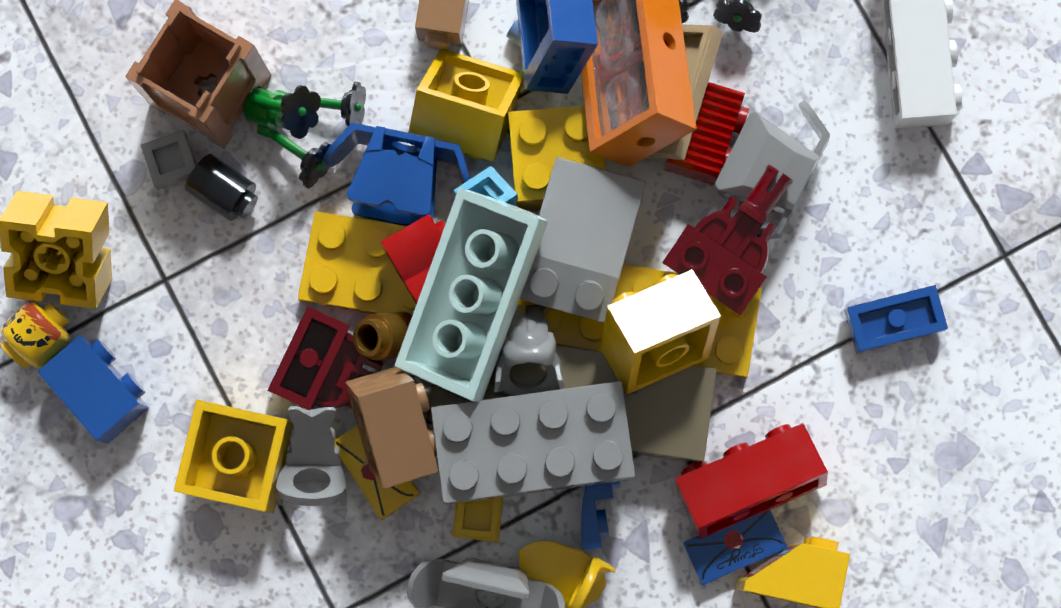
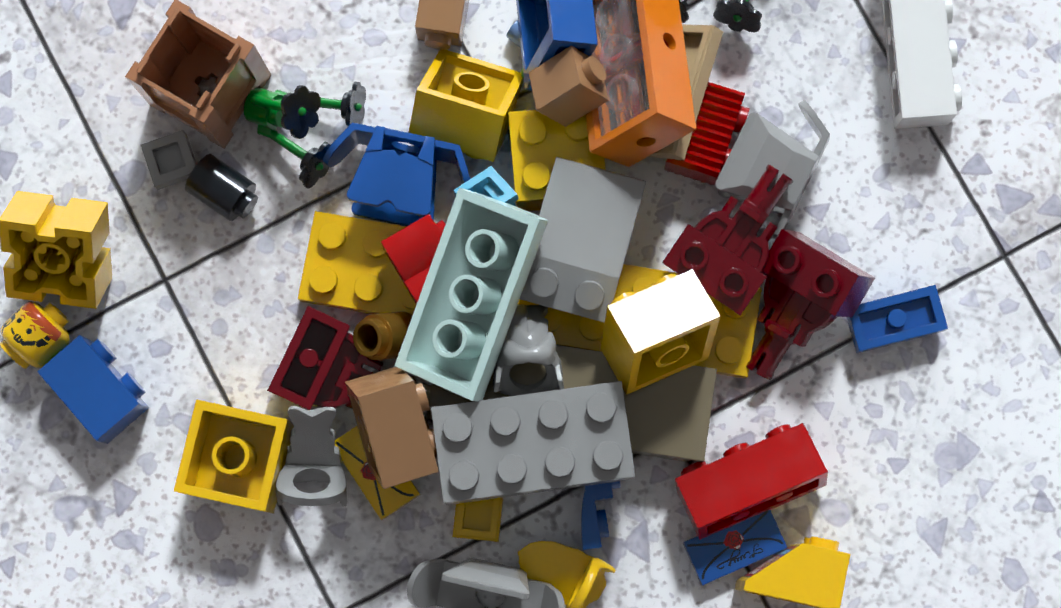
(568, 86): none -> medium nougat brick
(803, 295): none -> dark red brick

